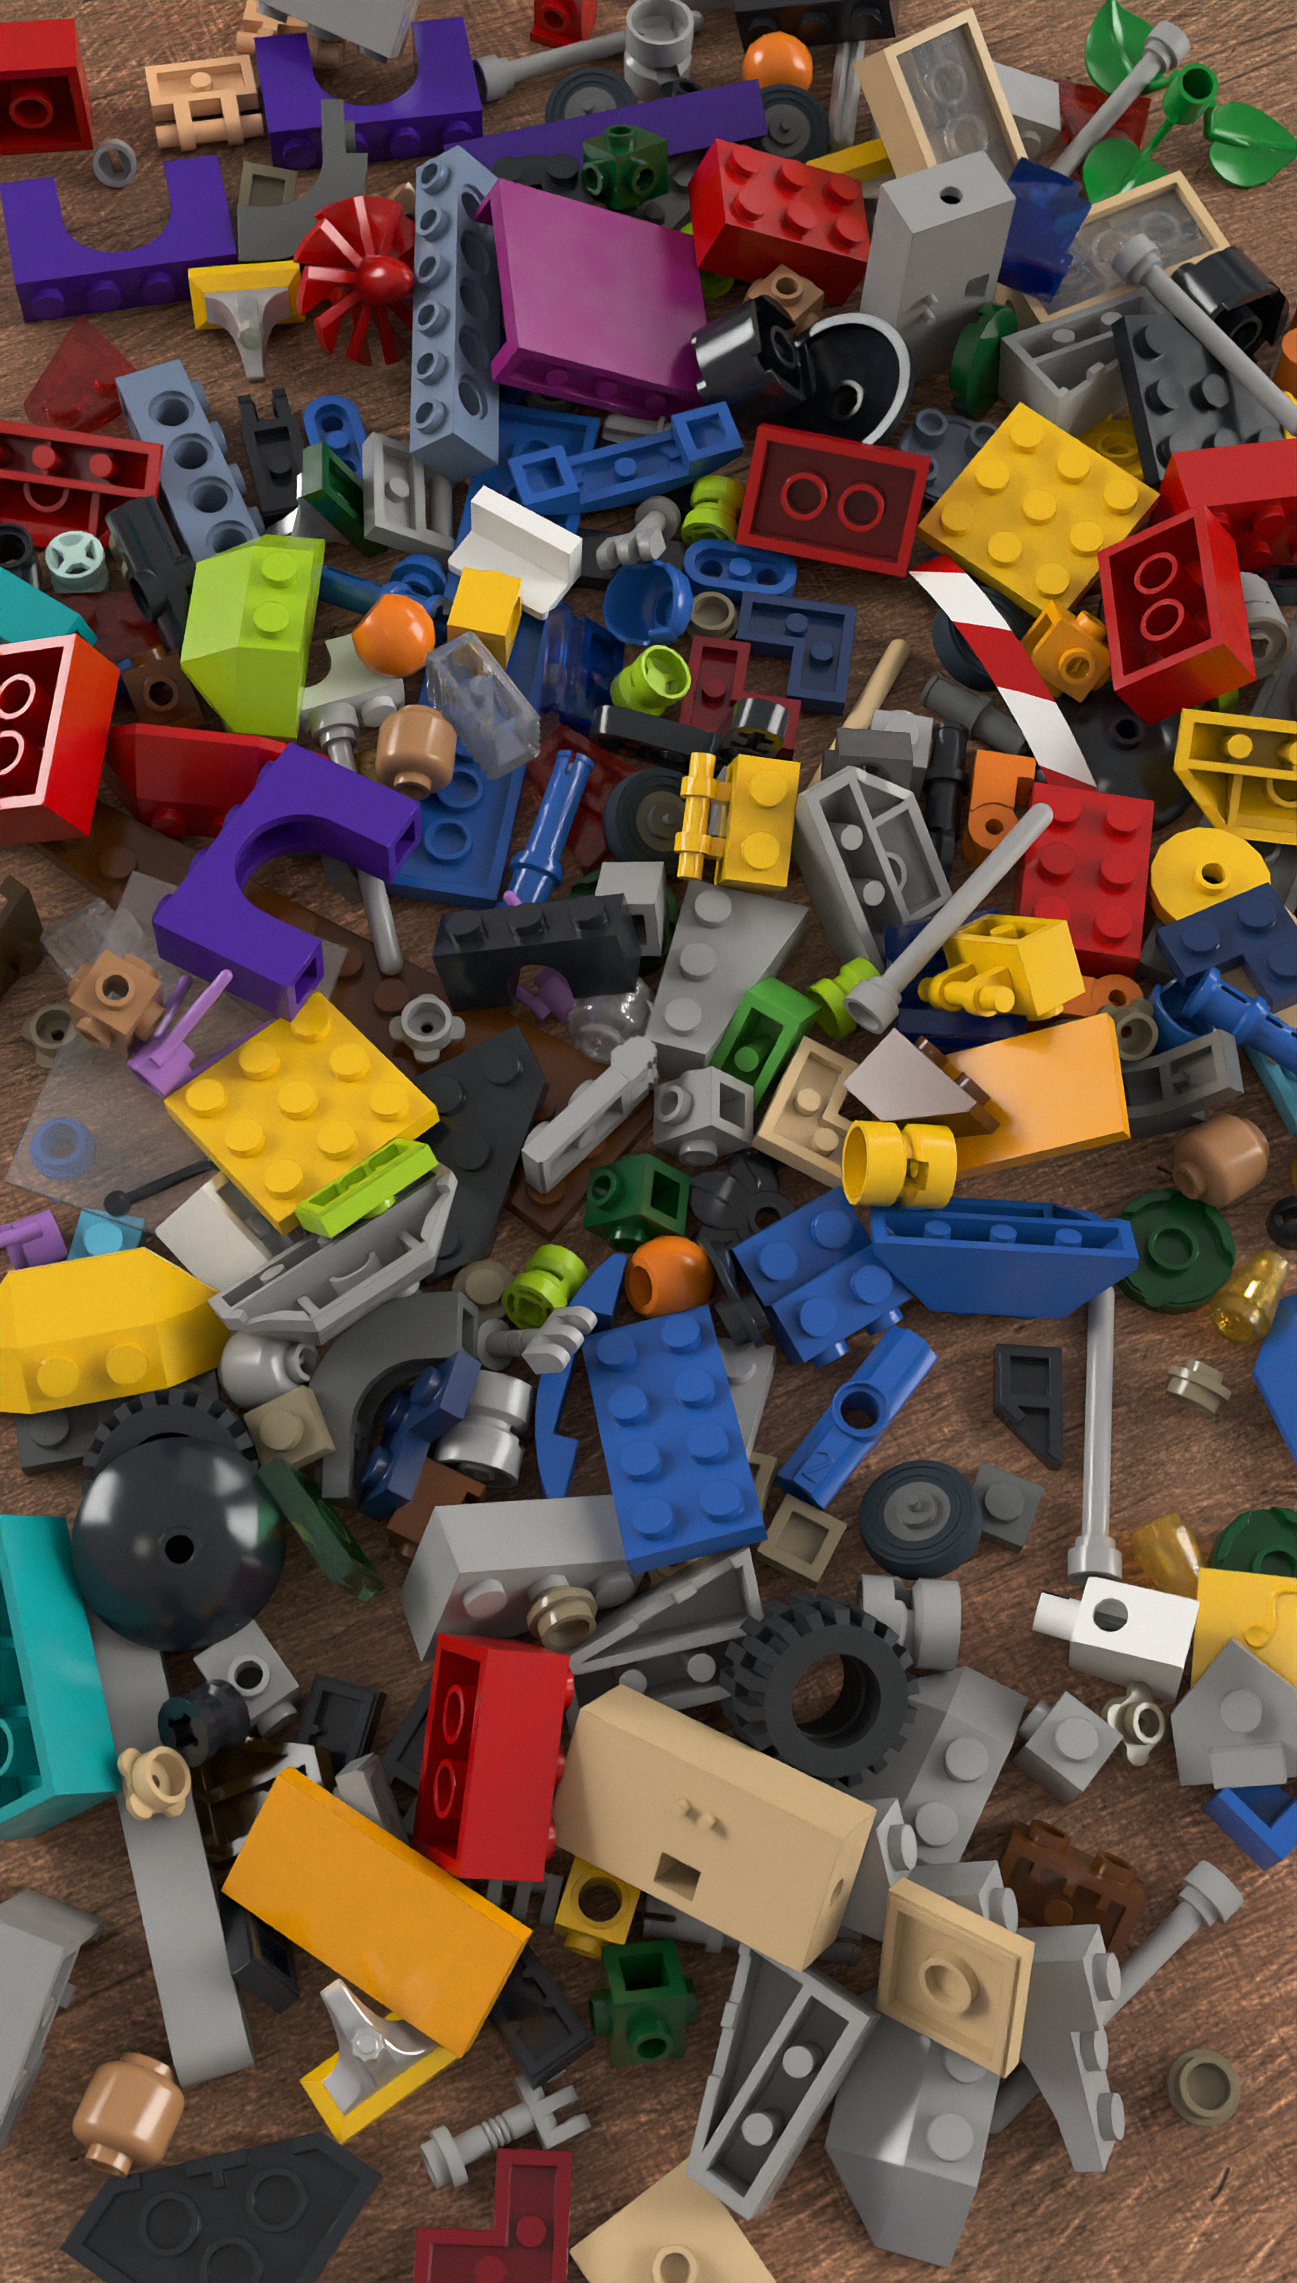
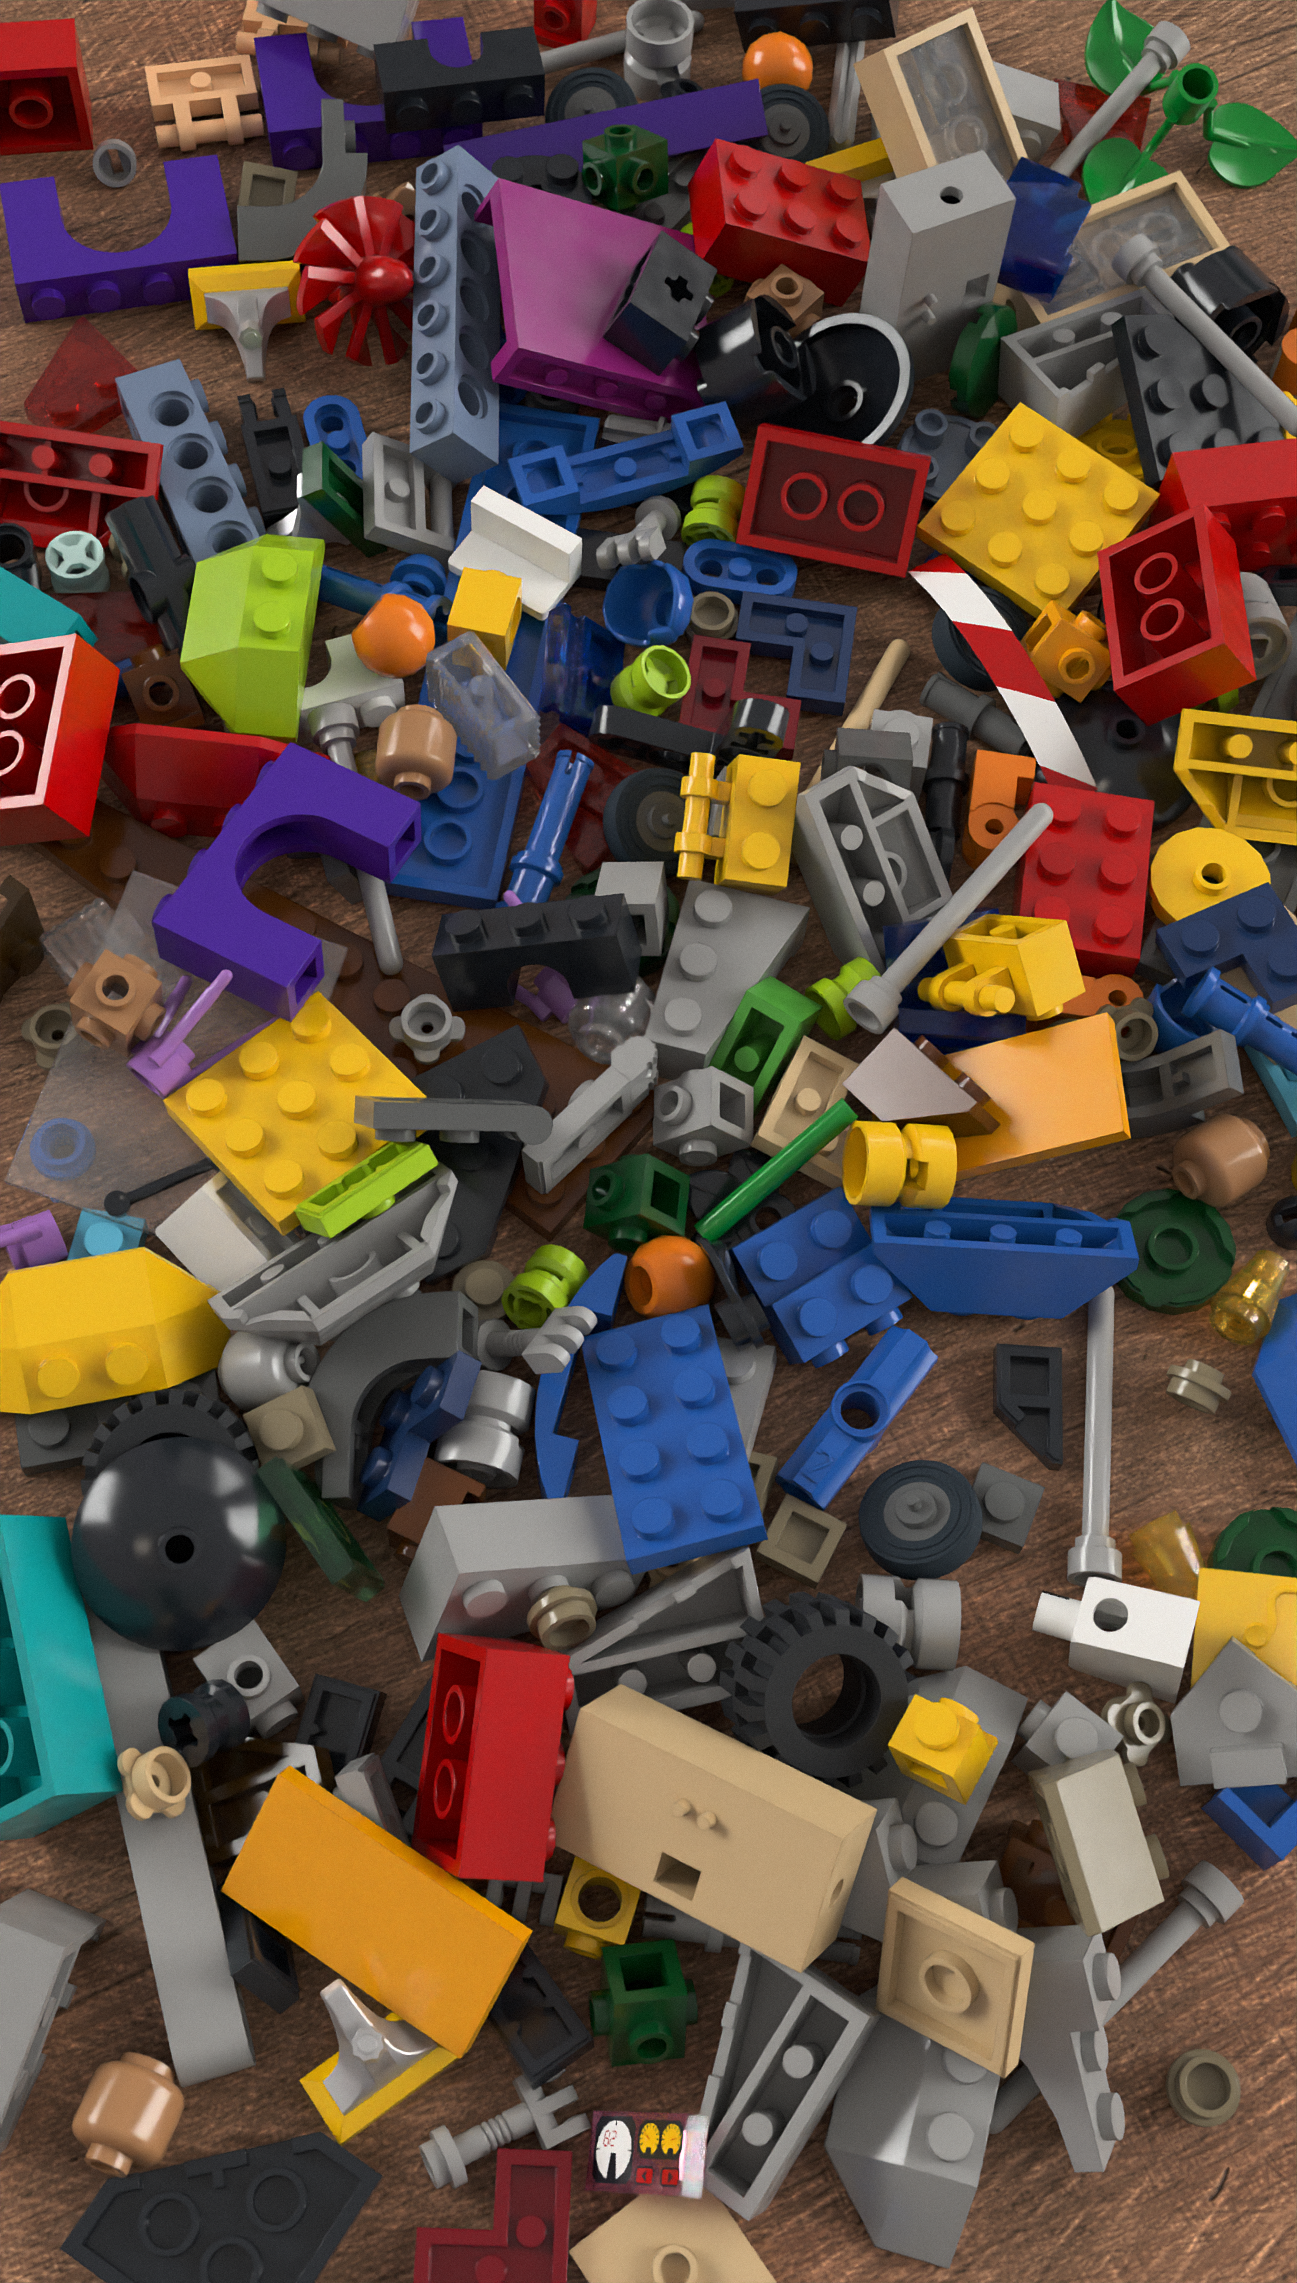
(426, 95): none -> black arch
(455, 1118): none -> dark grey plate
(647, 2154): none -> tile
(662, 304): none -> black brick
(776, 1171): none -> green bar
(942, 1747): none -> yellow brick
(1098, 1839): none -> slope

